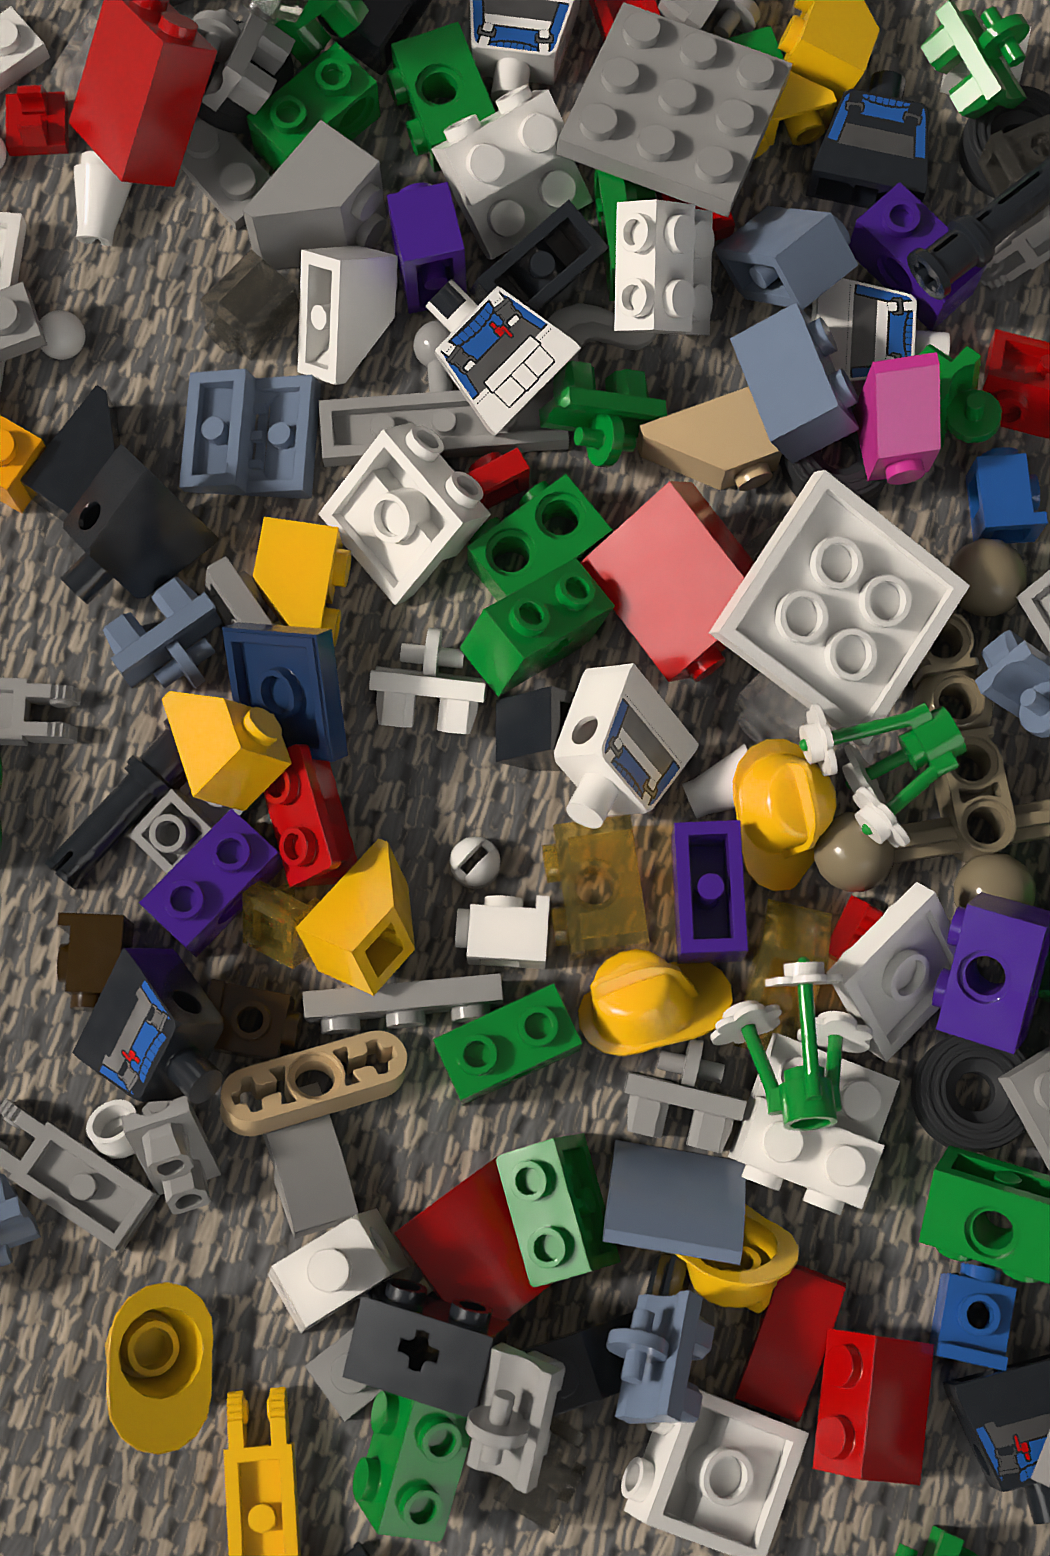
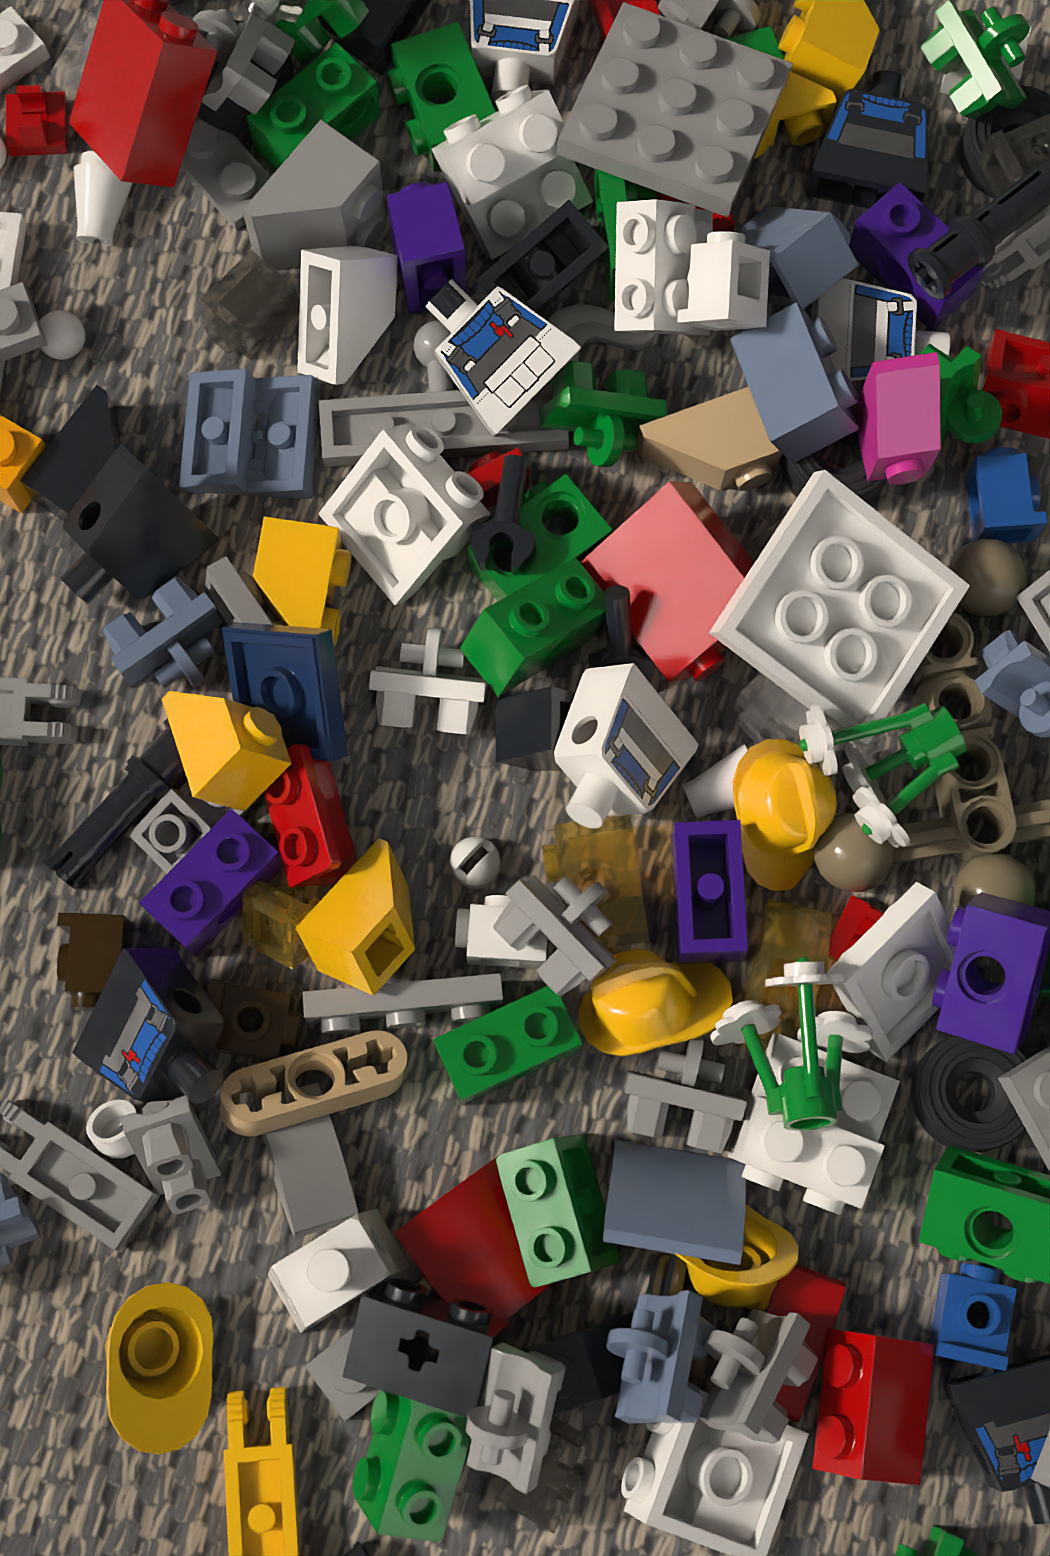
(506, 524): none -> black bar
(538, 910): none -> light grey hips
(620, 646): none -> black bar
(727, 284): none -> white brick
(751, 1370): none -> light grey hips

